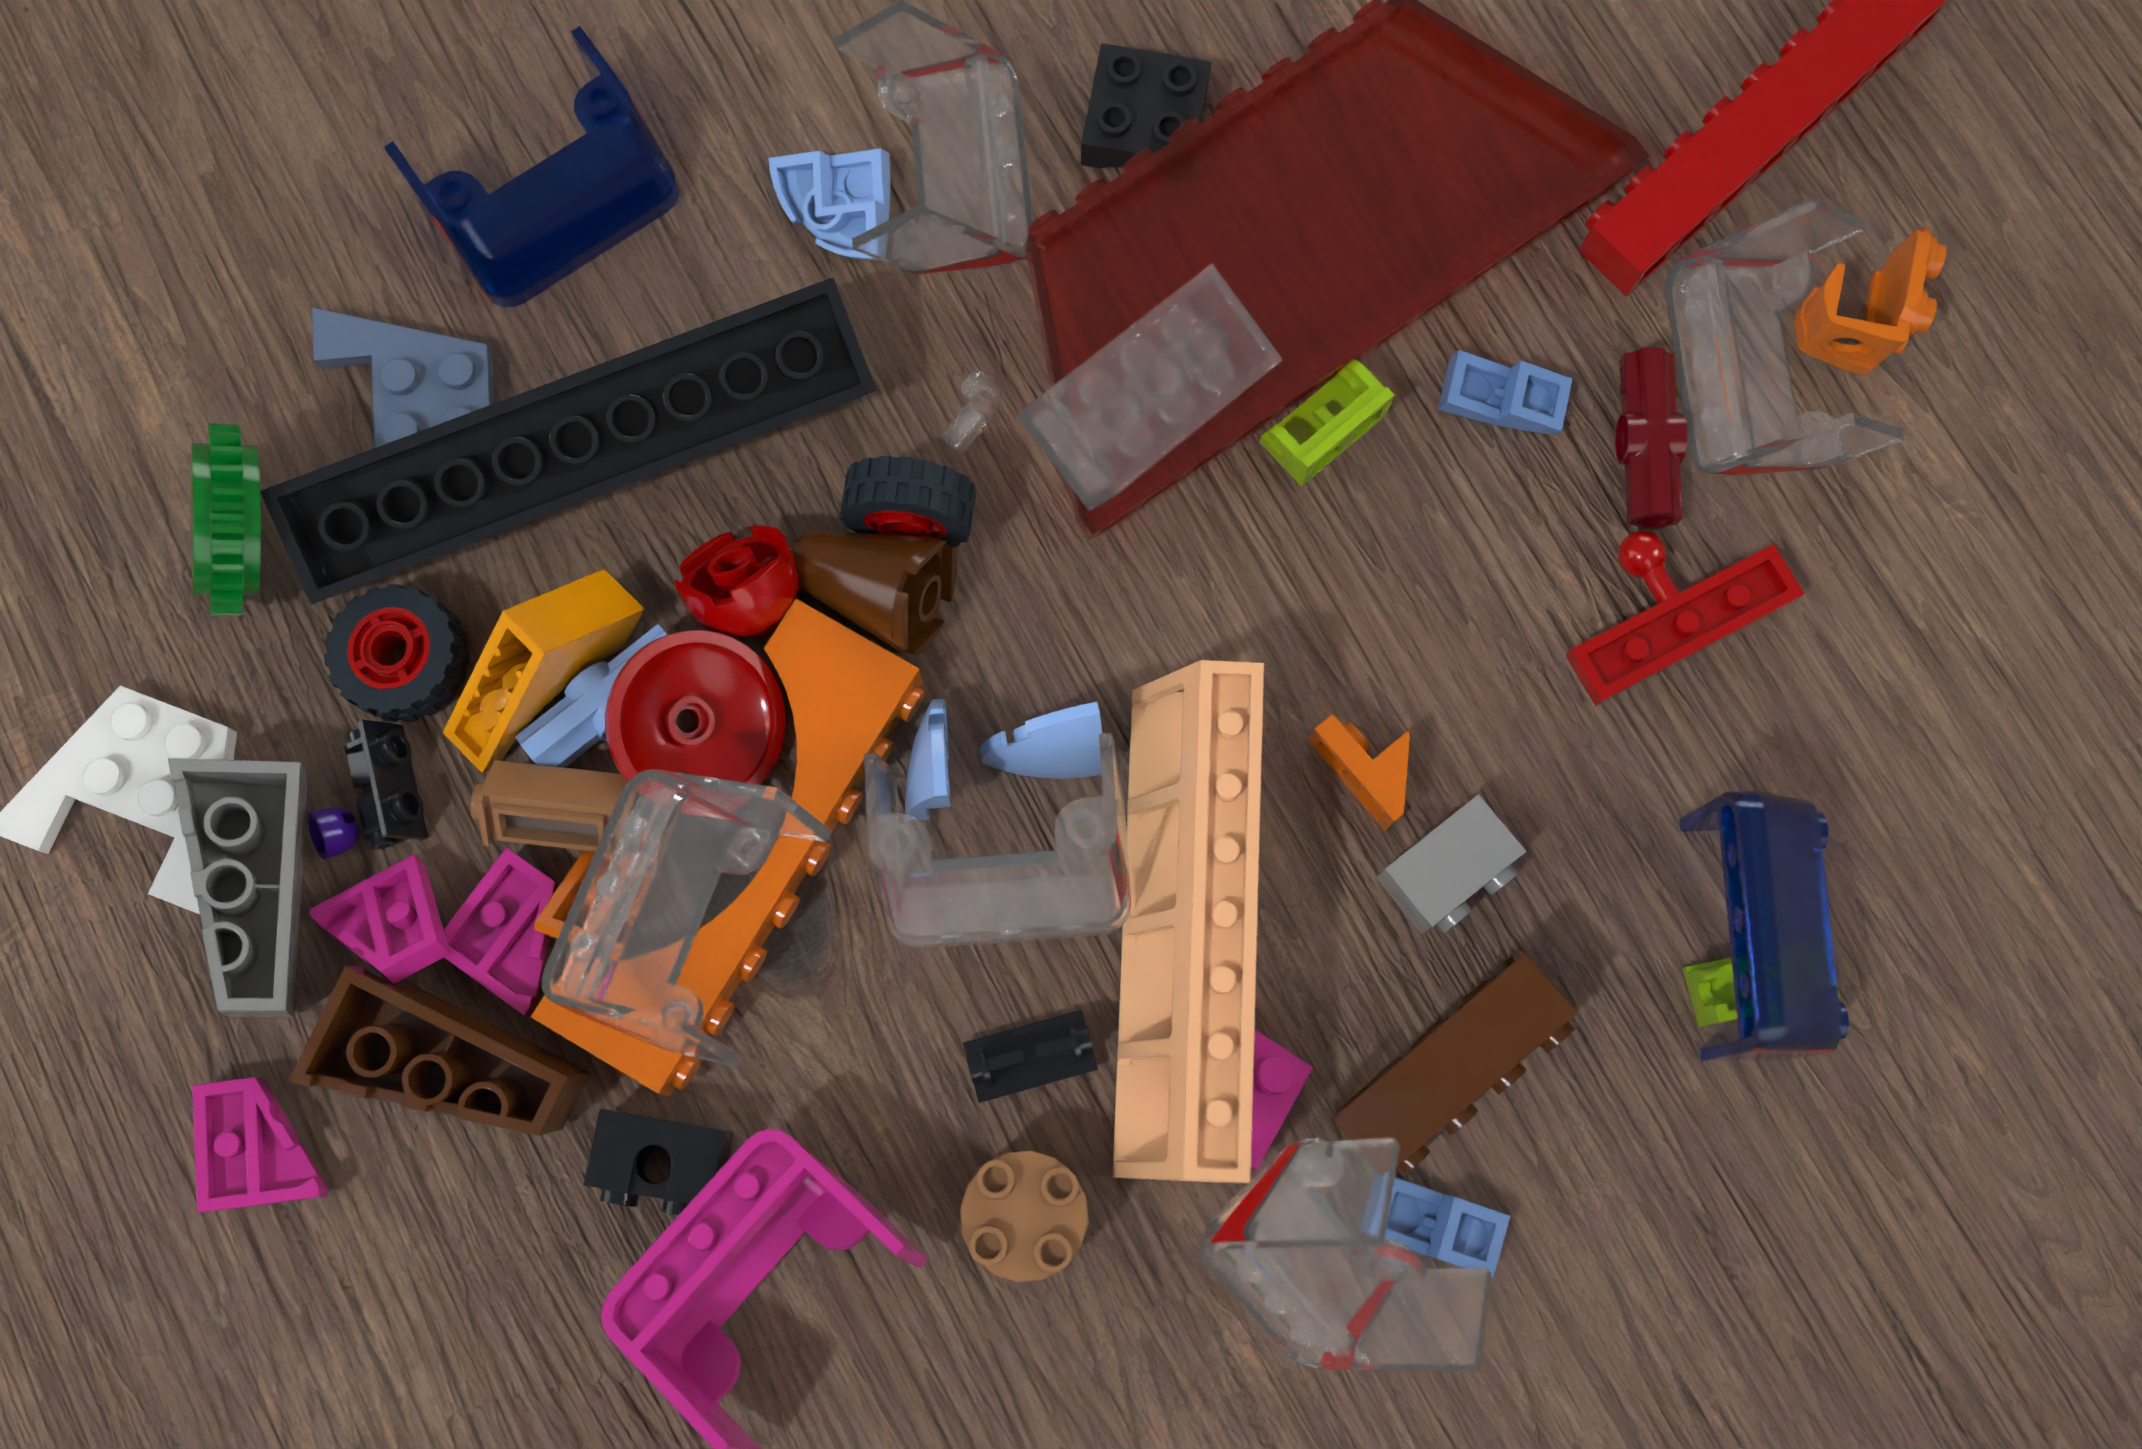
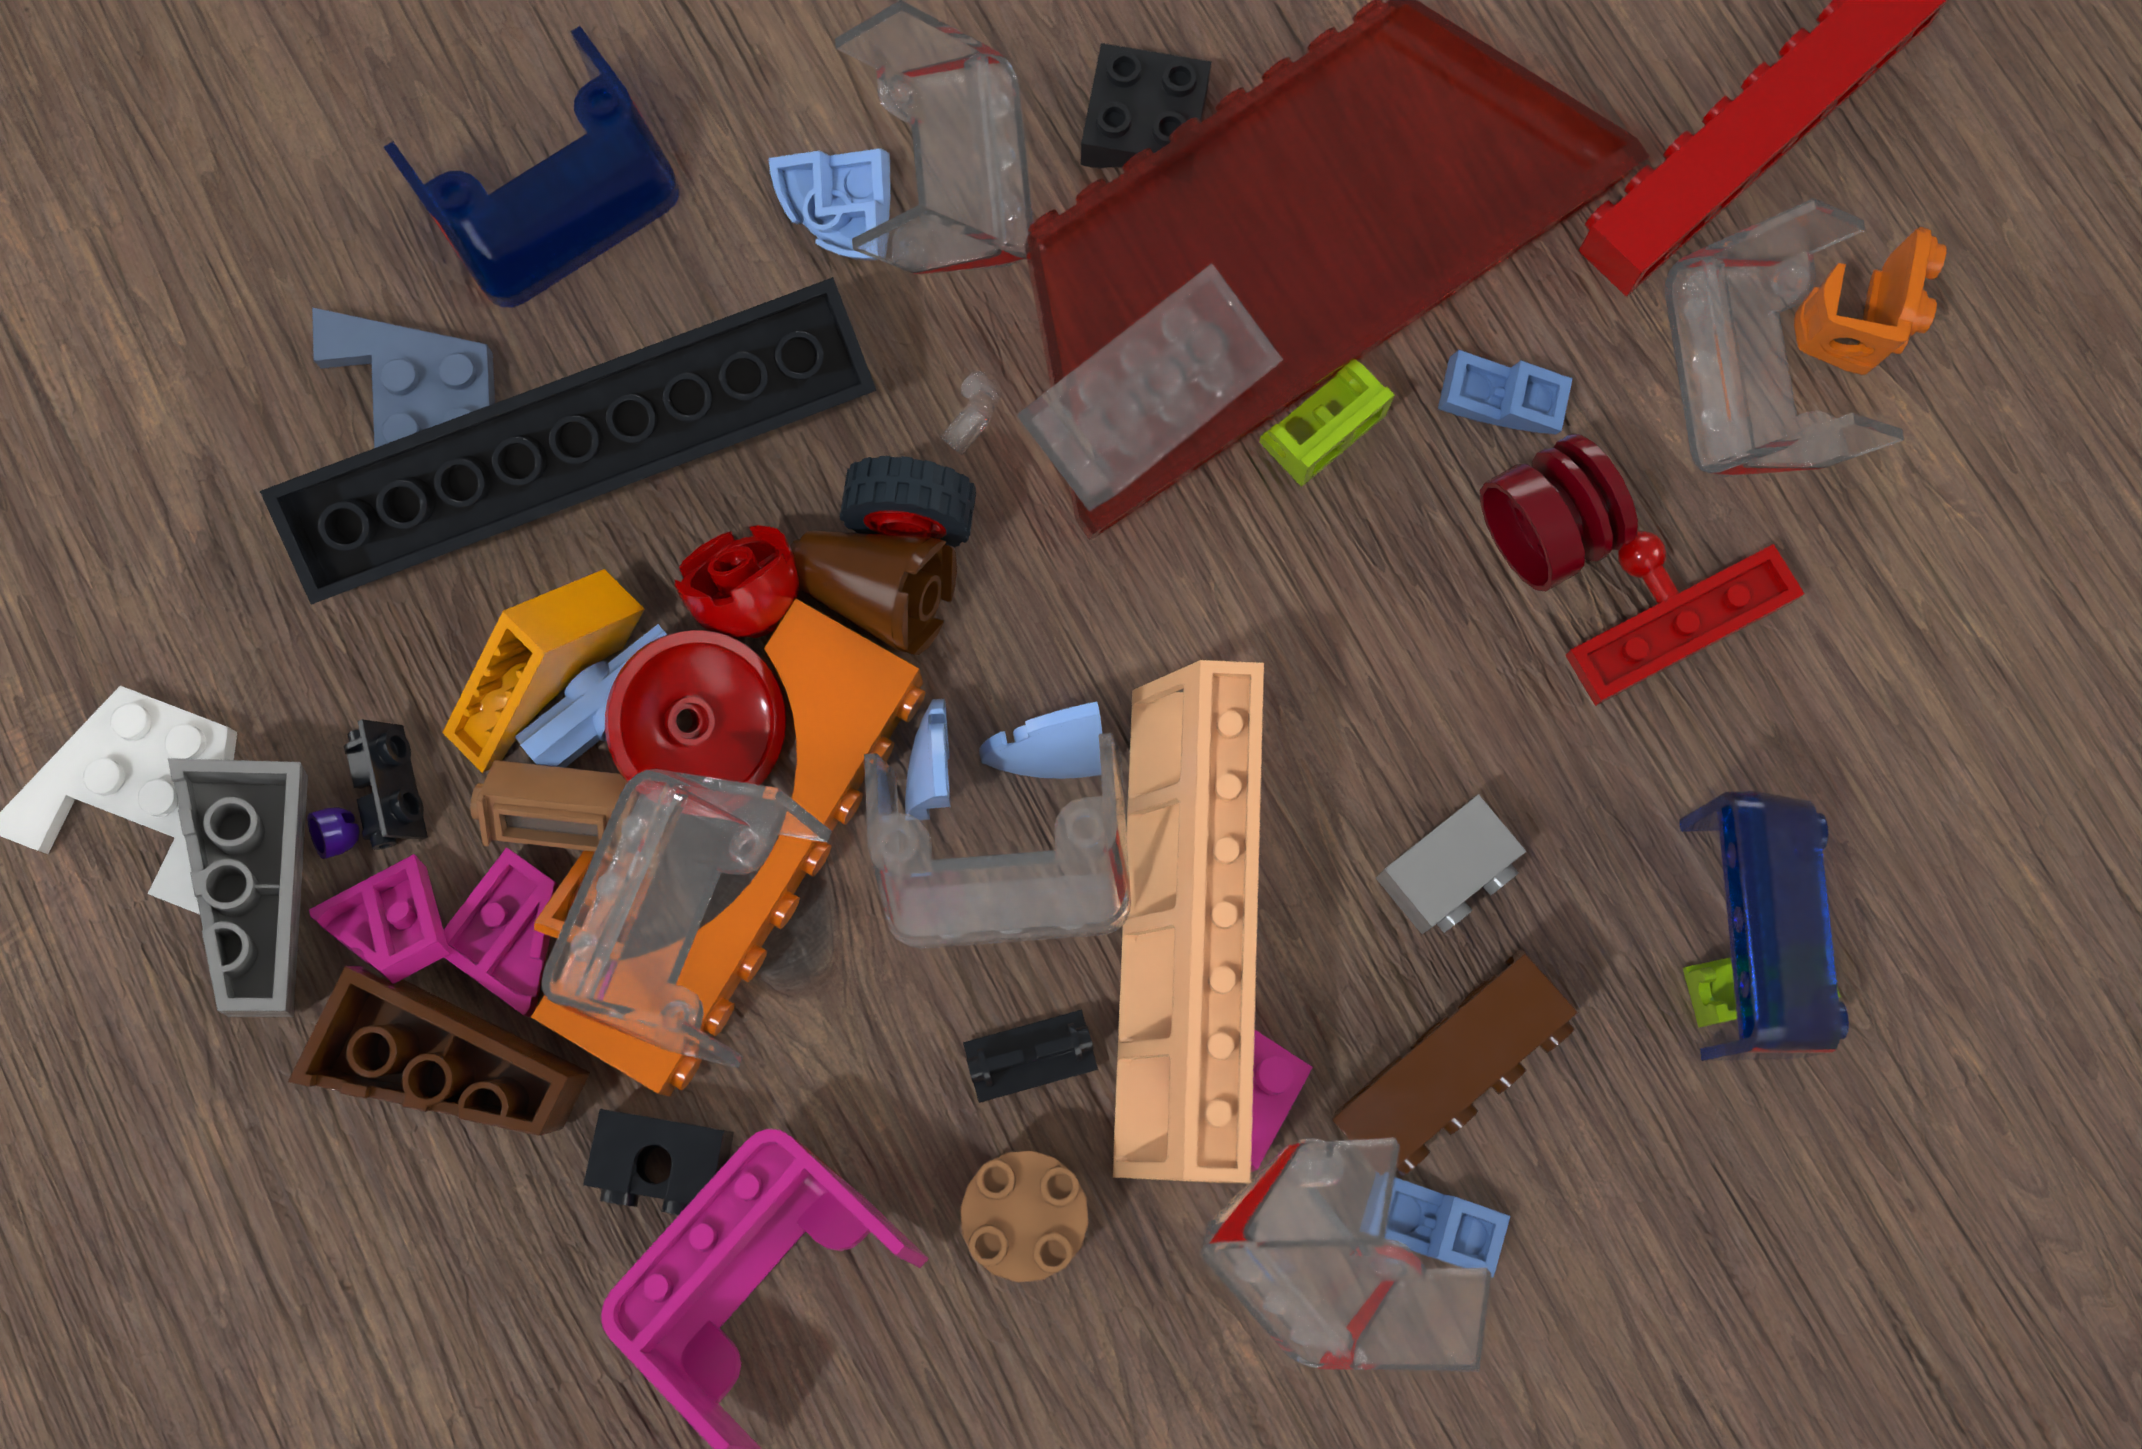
(225, 519): green gear -> none
(248, 1149): dark pink wing -> none
(370, 631): black wheel -> none
(1374, 782): orange slope -> none
(1559, 512): none -> dark red wheel
(1650, 438): dark red piece -> none

